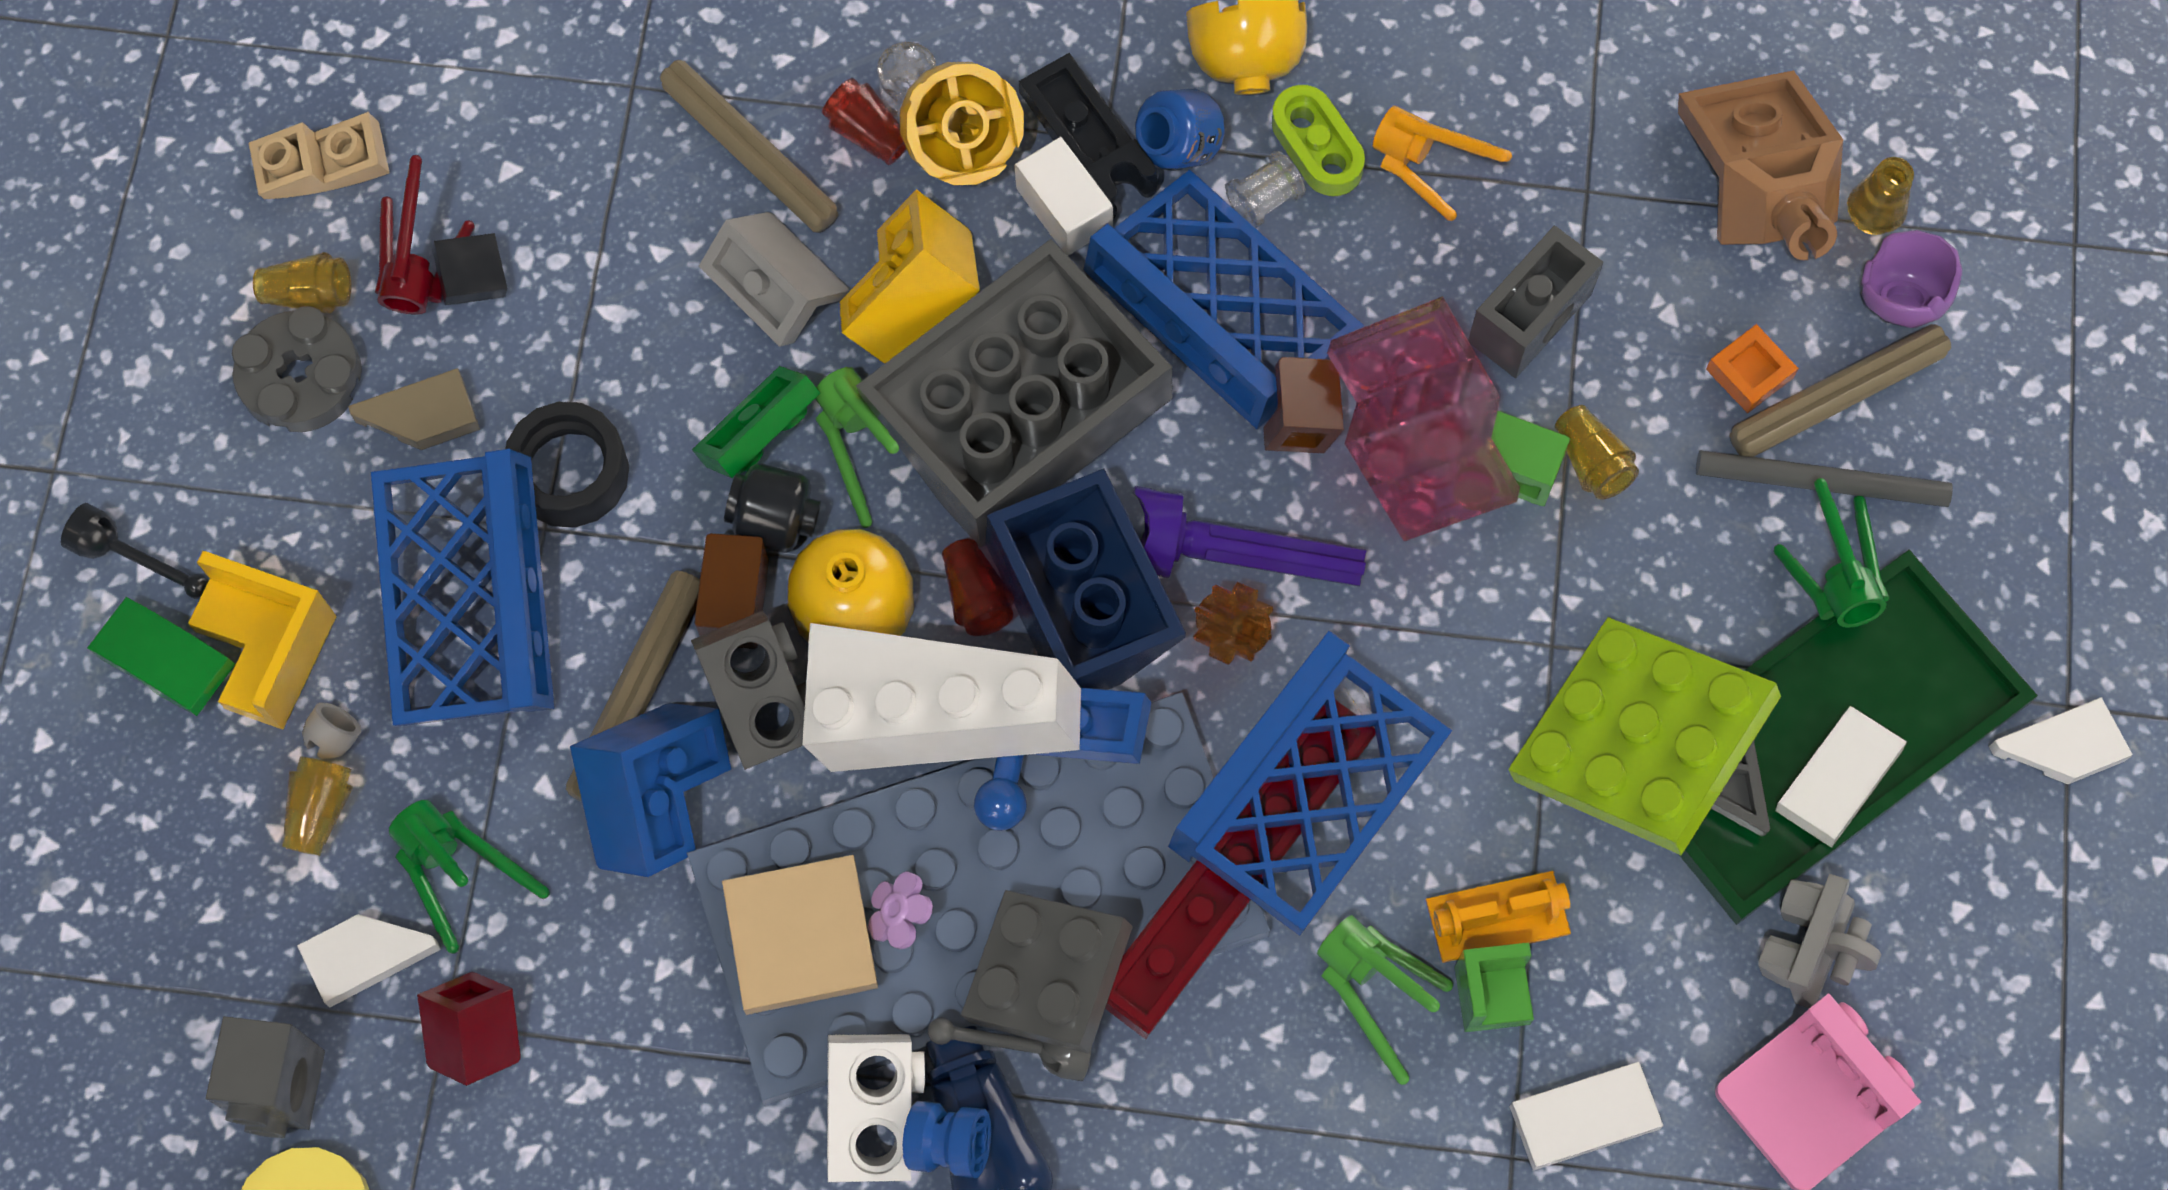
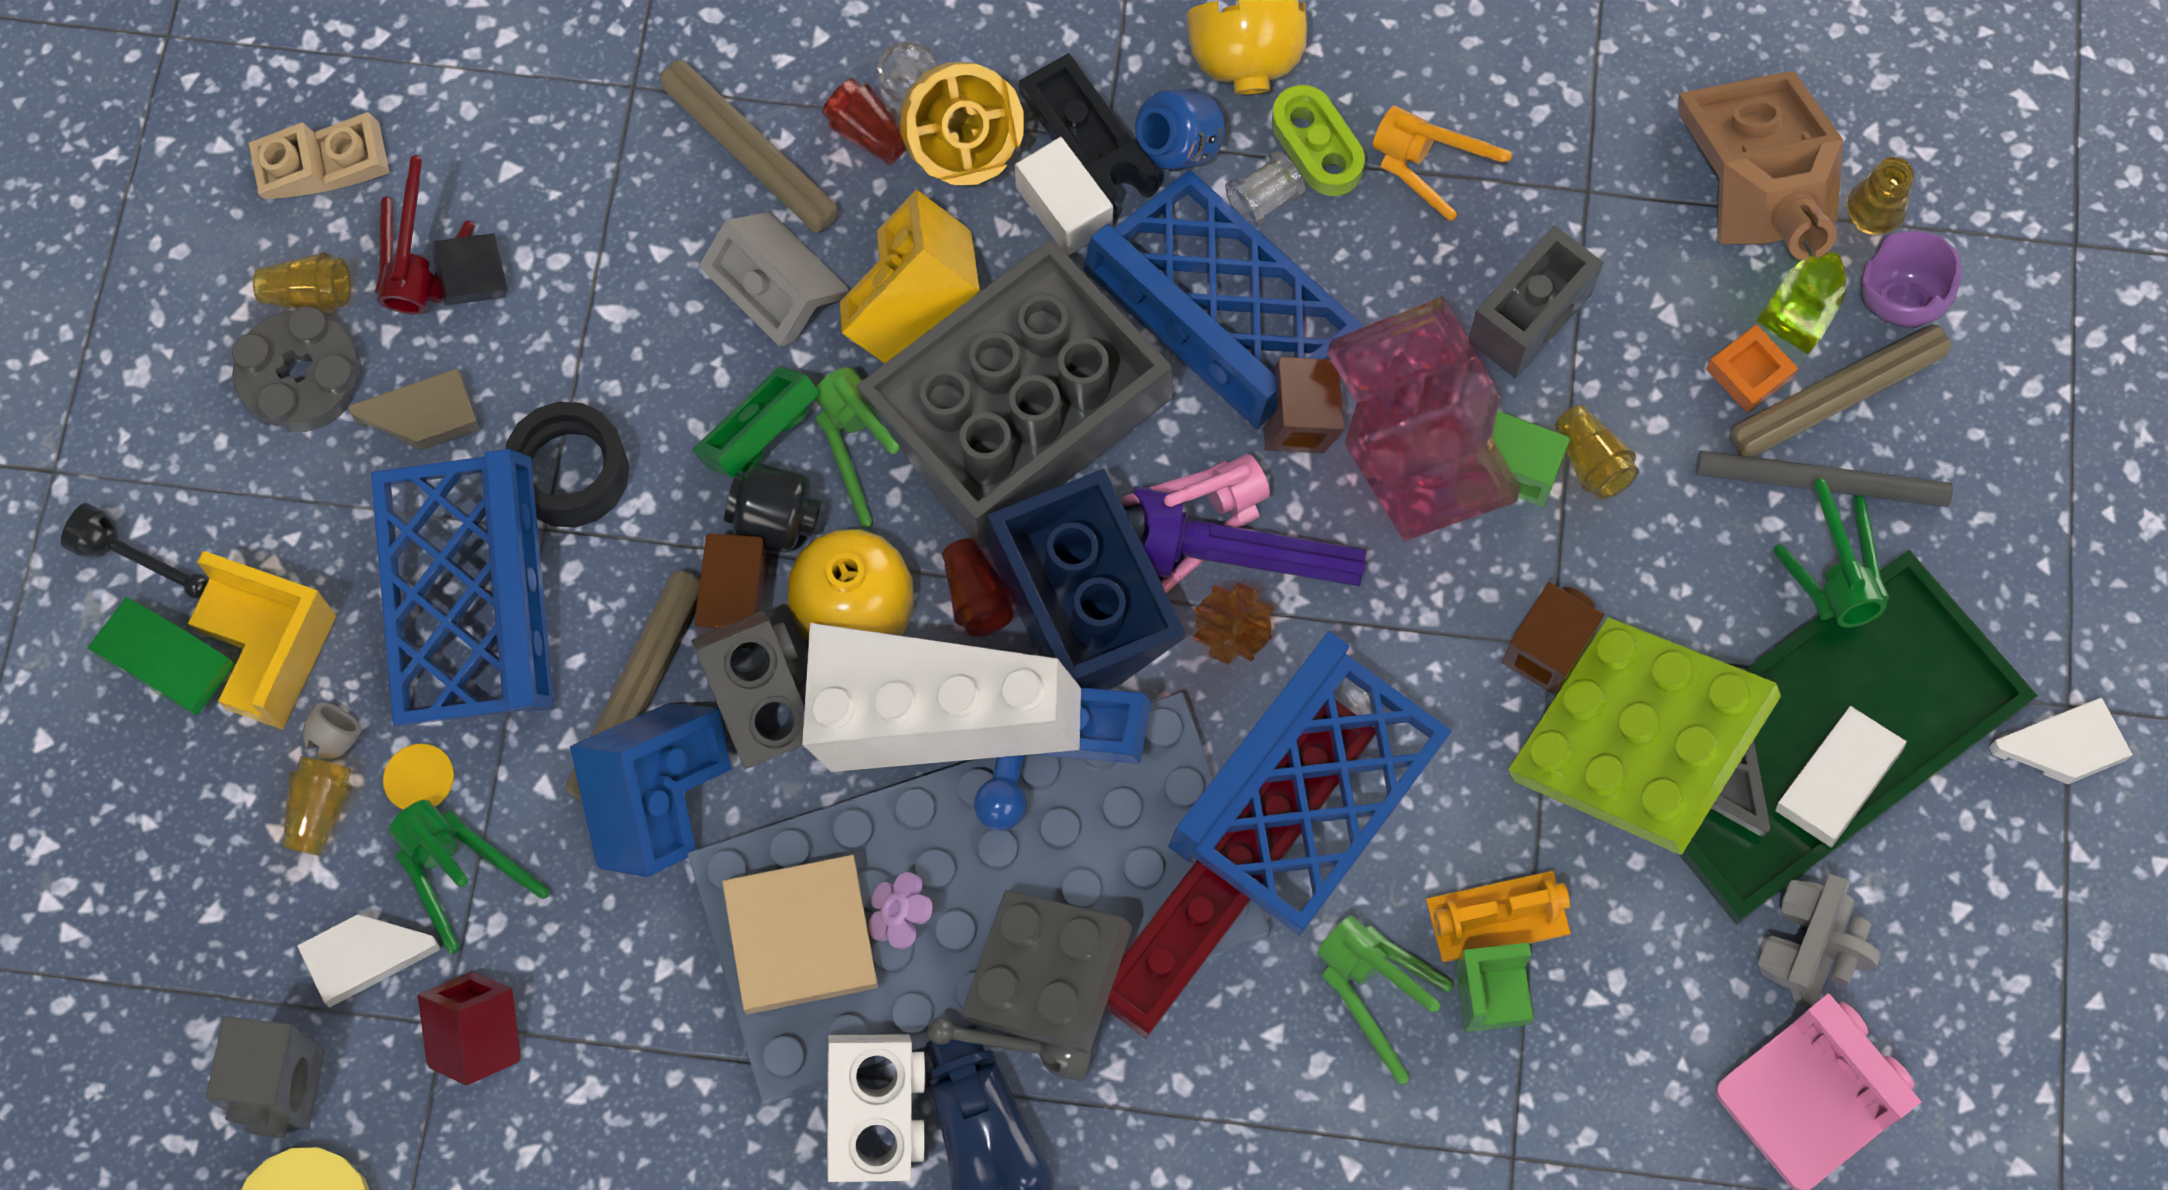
(417, 775): none -> yellow sticker
(947, 1139): blue wheel -> none
(1229, 487): none -> bright pink plant
(1553, 637): none -> reddish brown brick
(1586, 1116): white tile -> none
(1806, 301): none -> clear neon green plate

